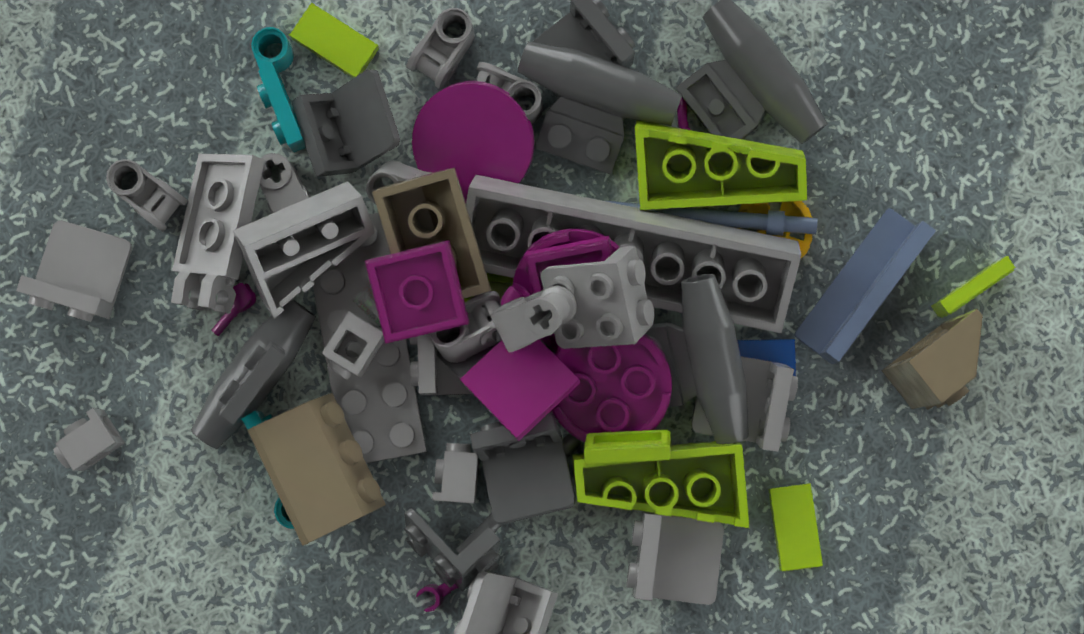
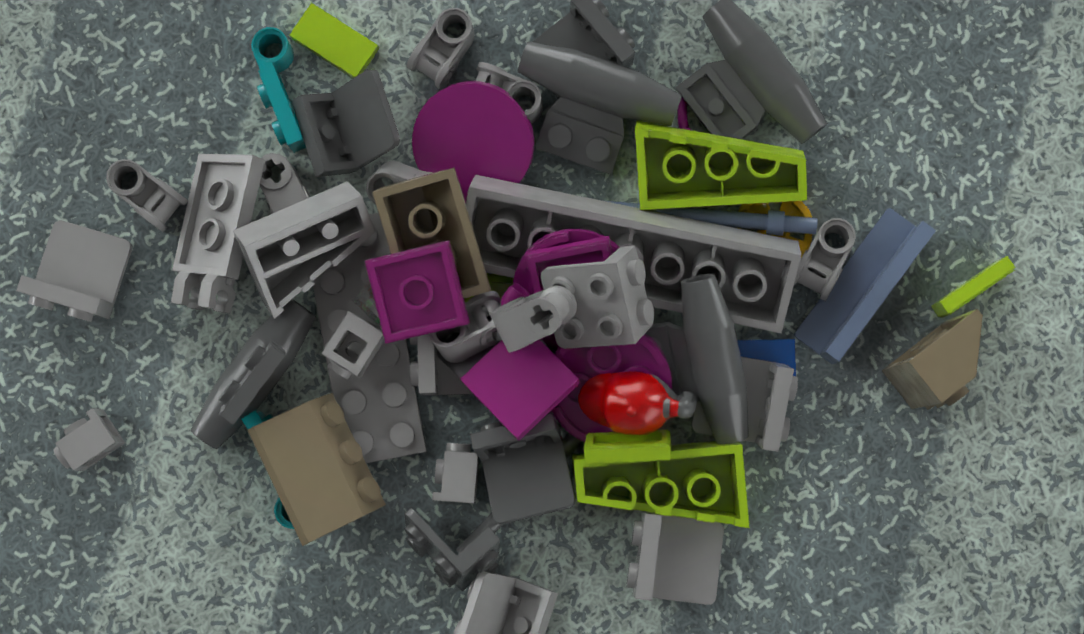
(243, 300): magenta hand -> none
(439, 592): magenta hand -> none
(633, 402): none -> red hair
(795, 527): lime tile -> none
(822, 264): none -> light grey piece

